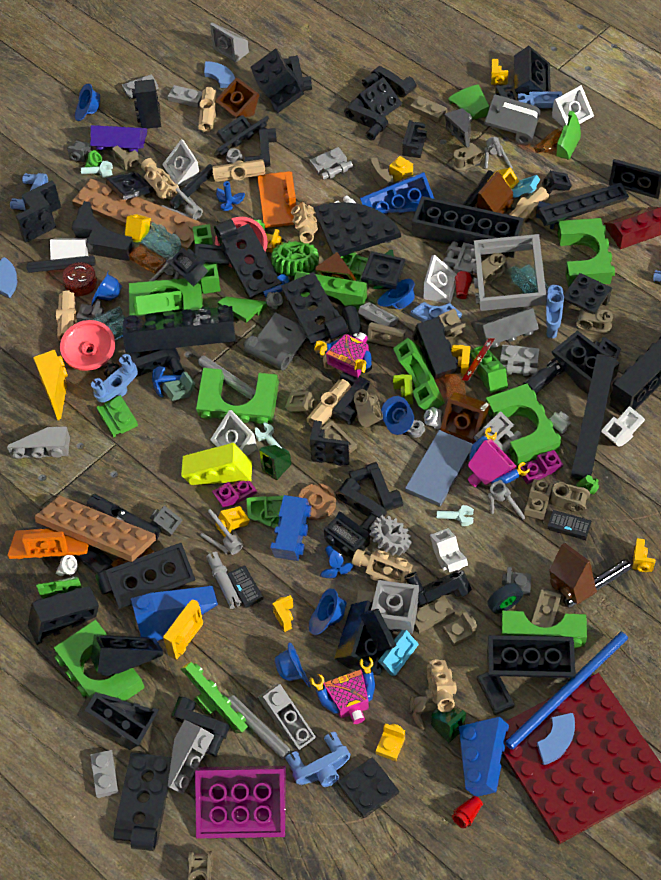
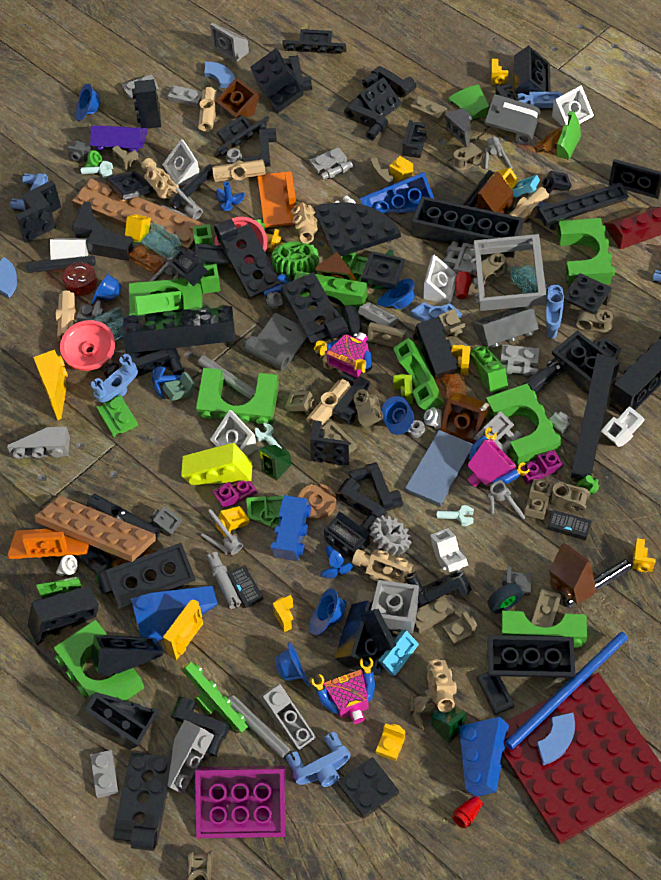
(244, 308): bright green slope -> none
(315, 40): none -> black bracket
(472, 368): red sticker -> none

